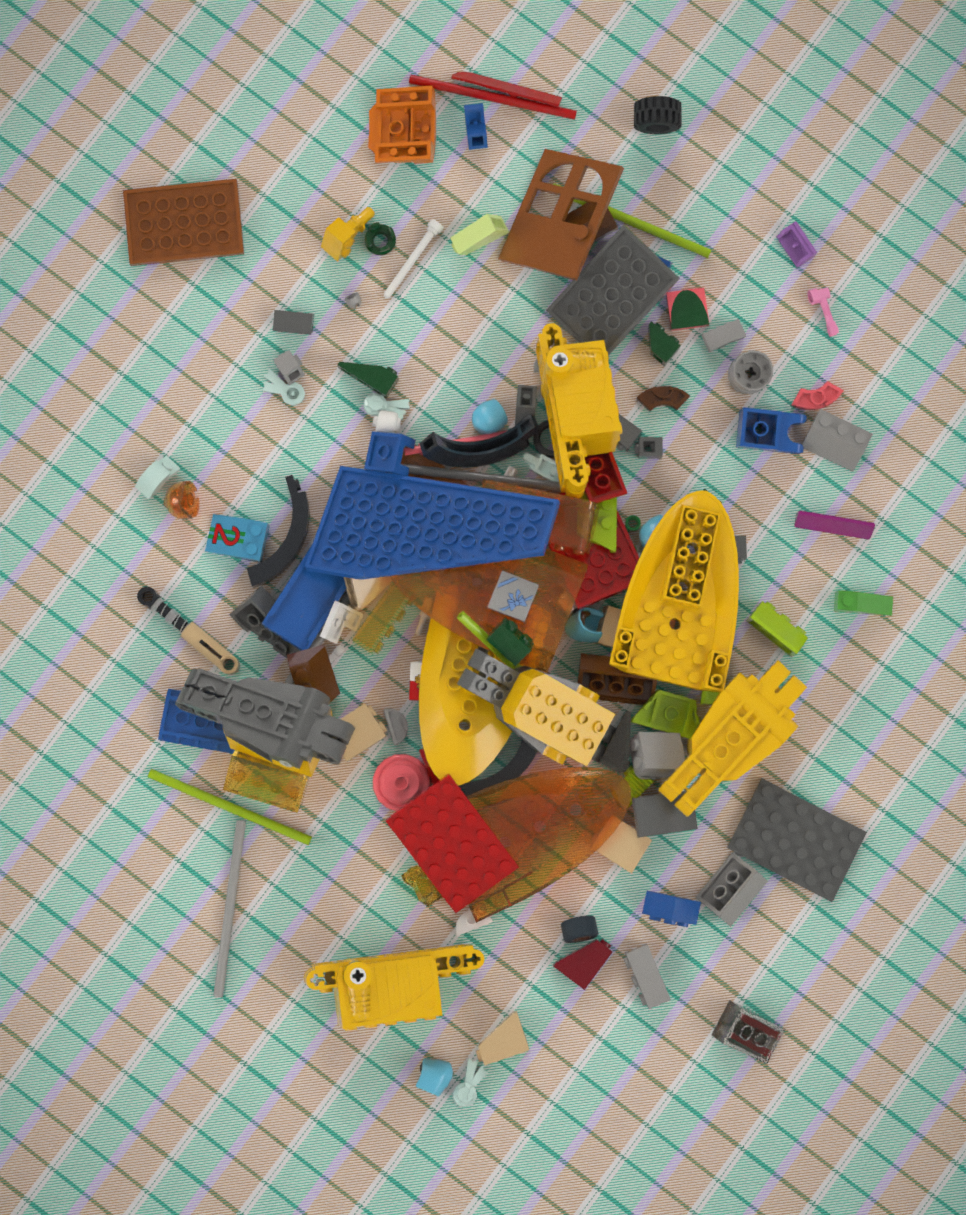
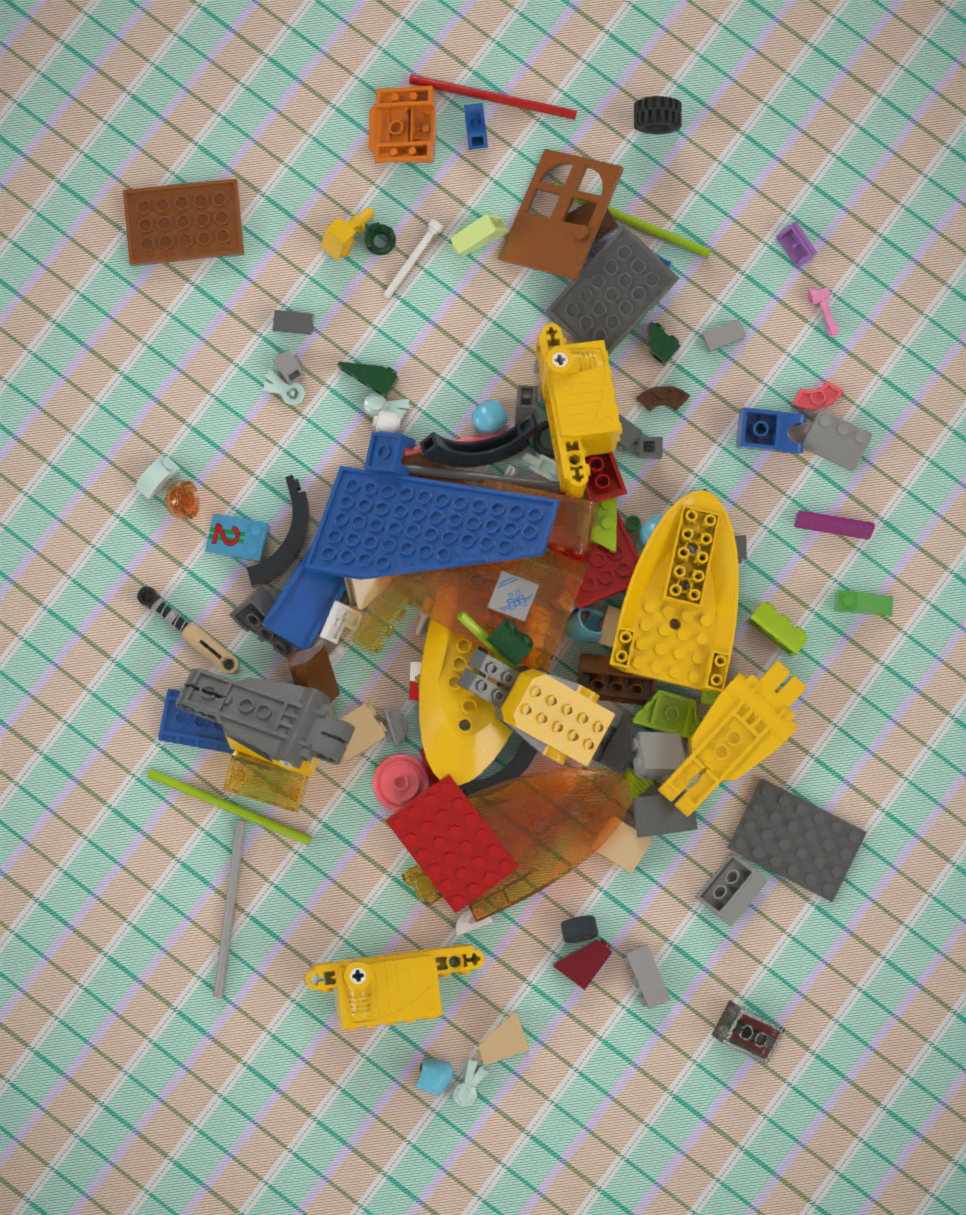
(353, 299): light grey hinge -> none
(512, 89): red piece -> none
(671, 909): blue brick -> none
(687, 309): dark green tile -> none
(759, 366): light grey wheel -> none

